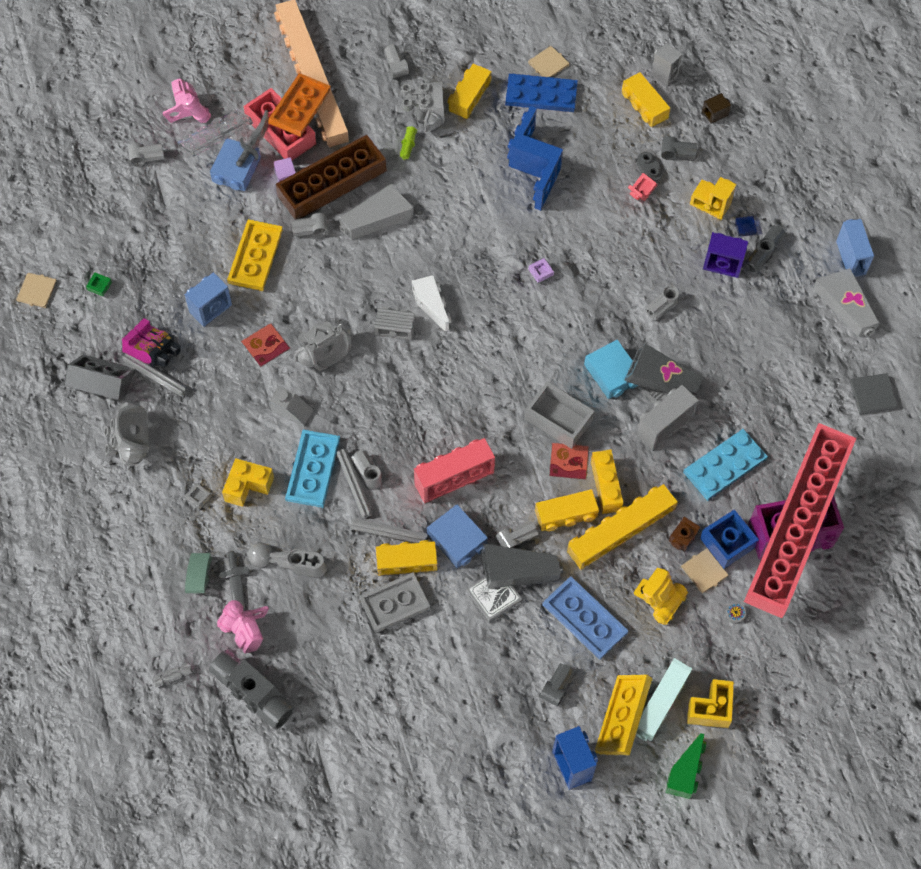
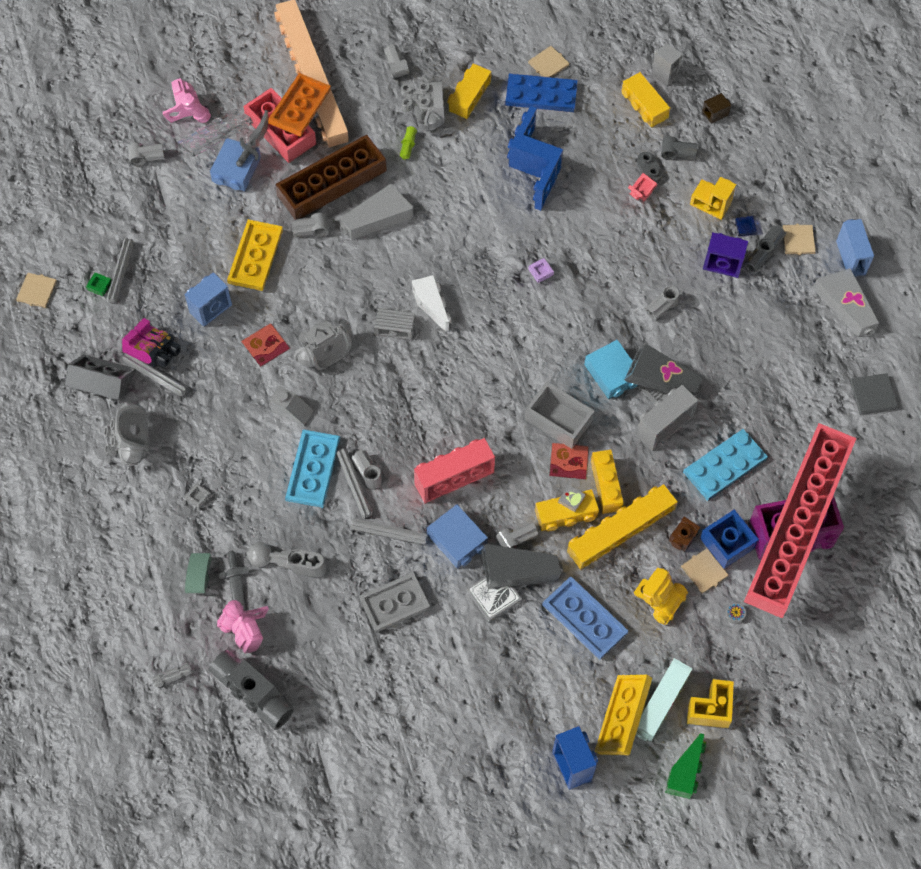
(120, 270): none -> light grey axle
(246, 477): yellow brick -> none
(284, 168): lavender brick -> none
(406, 558): yellow brick -> none
(556, 688): dark grey piece -> none
(571, 498): none -> tile
(799, 239): none -> tan piece

